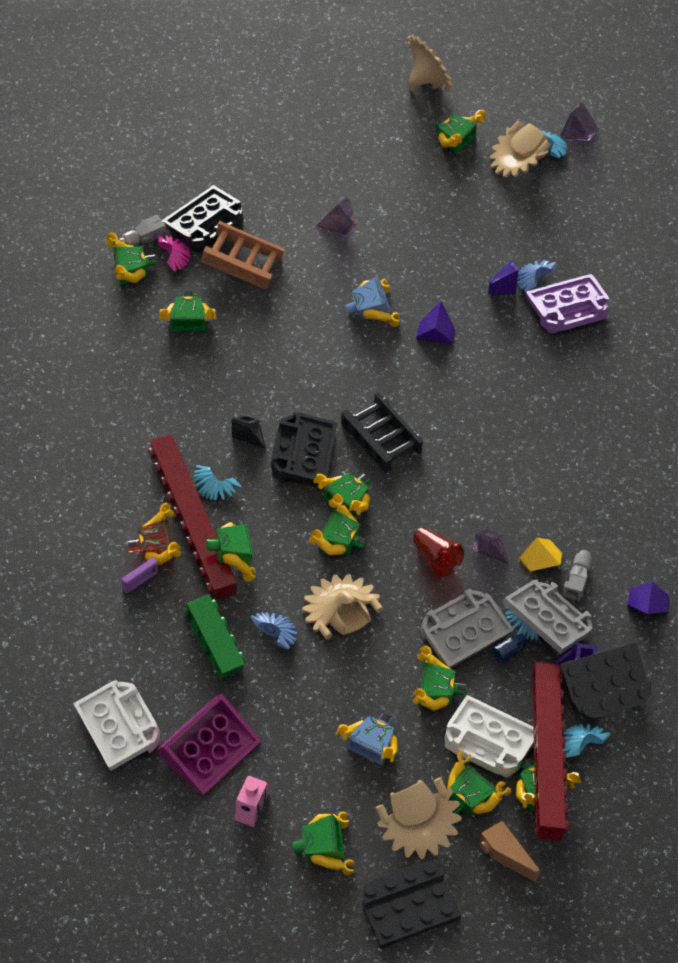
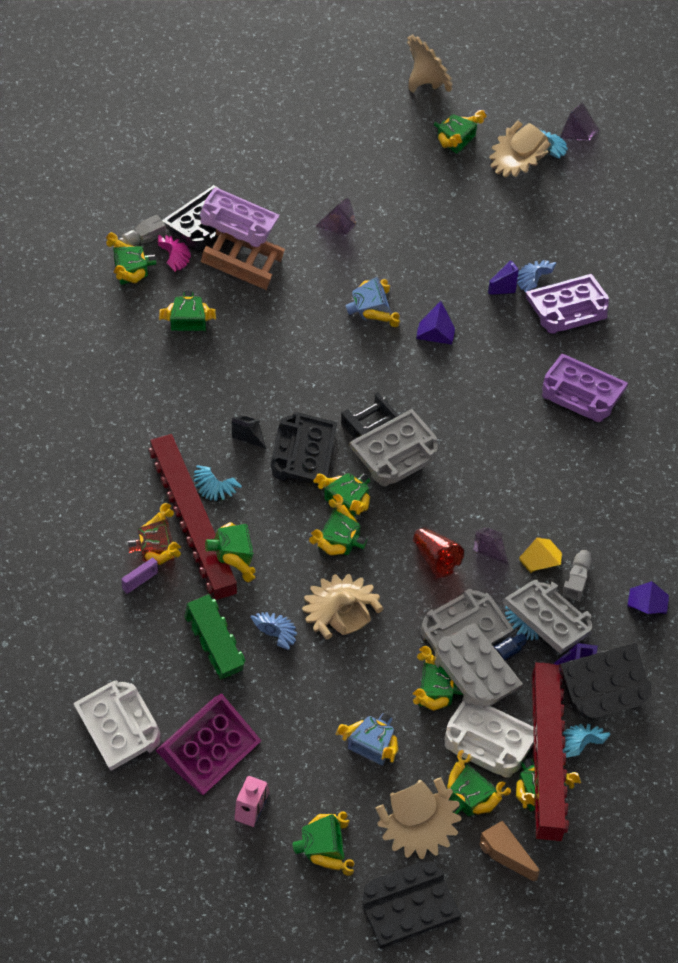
(237, 217): none -> lavender plate
(396, 448): none -> light grey plate
(476, 667): none -> light grey plate
(582, 388): none -> medium lavender plate

